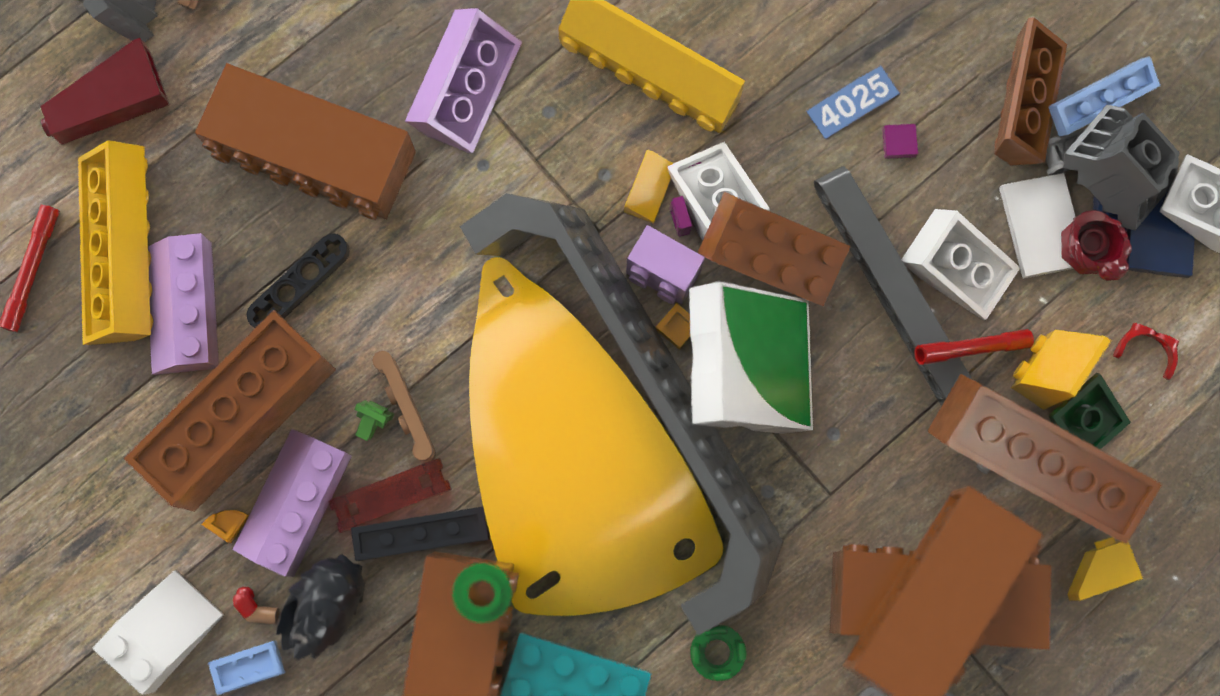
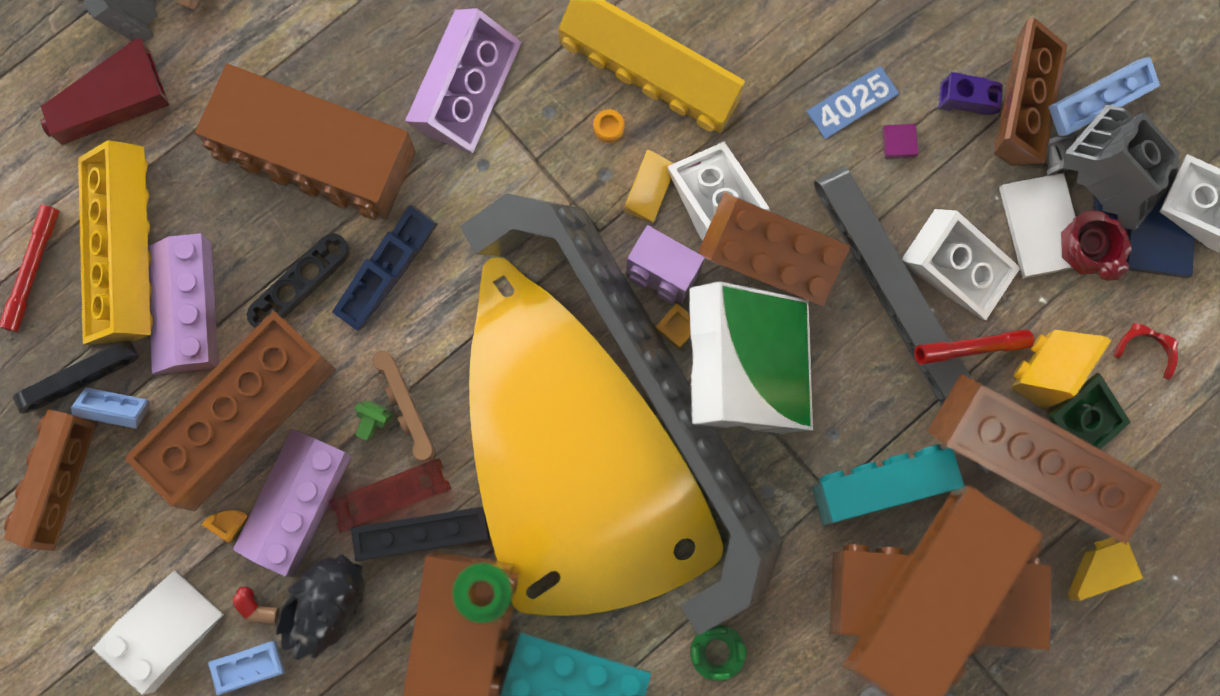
(49, 481): none -> dark orange slope
(75, 377): none -> black beam
(110, 407): none -> light blue plate
(384, 268): none -> dark blue slope
(608, 126): none -> light orange tile
(680, 216): magenta tile -> none
(883, 487): none -> teal brick
(970, 94): none -> dark purple leg

